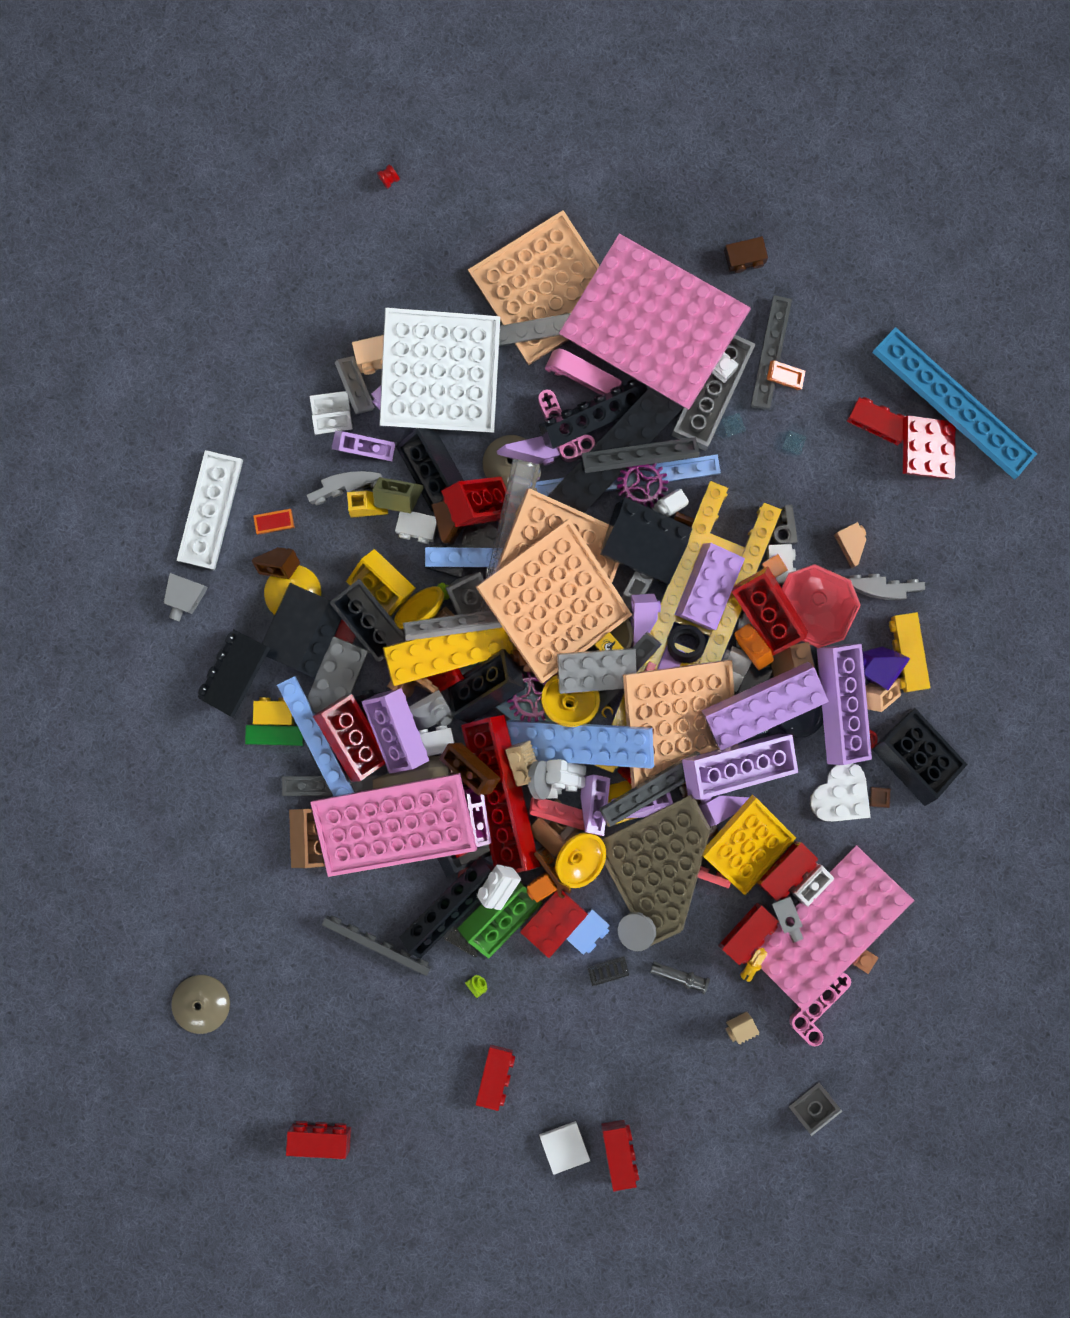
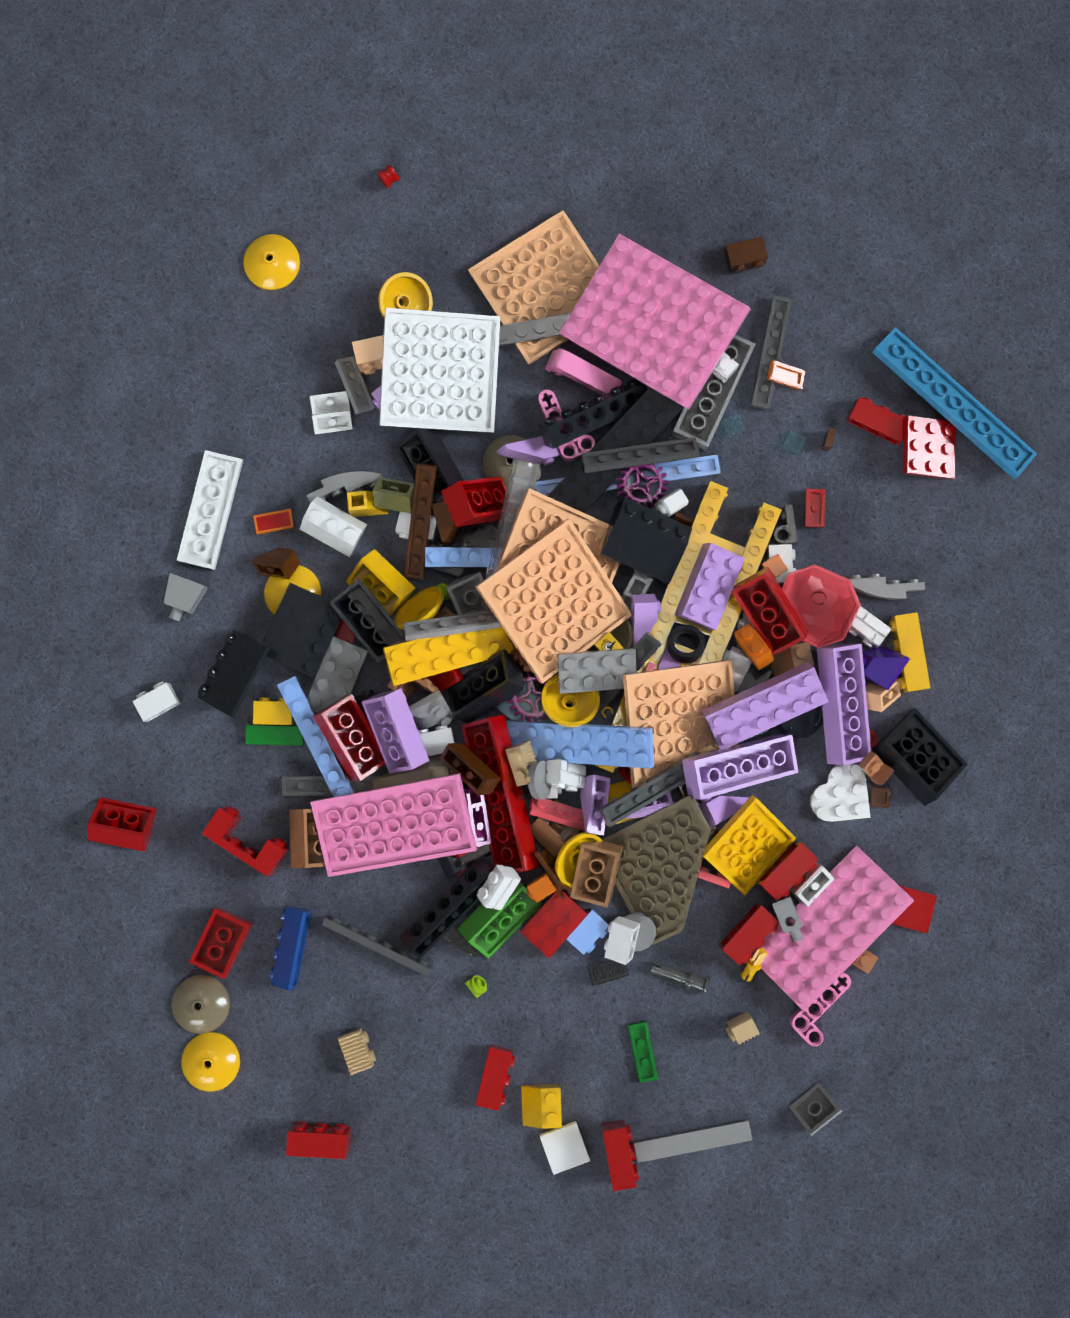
(121, 824): none -> red slope
(156, 701): none -> white brick
(221, 942): none -> red brick
(222, 826): none -> red plate
(223, 1058): none -> yellow dish
(273, 273): none -> yellow dish
(291, 947): none -> blue slope
(332, 526): none -> white slope
(356, 1051): none -> tan brick
(363, 445): lavender slope -> none
(409, 288): none -> yellow dish
(420, 520): none -> reddish brown tile
(541, 1106): none -> yellow slope
(596, 872): none -> medium nougat slope
(621, 940): none -> white brick
(642, 1051): none -> green tile
(692, 1141): none -> light grey tile
(814, 508): none -> red plate
(829, 438): none -> reddish brown tile
(852, 543): light nougat slope -> none
(868, 628): none -> white brick
(875, 768): none -> nougat slope
(919, 913): none -> red tile

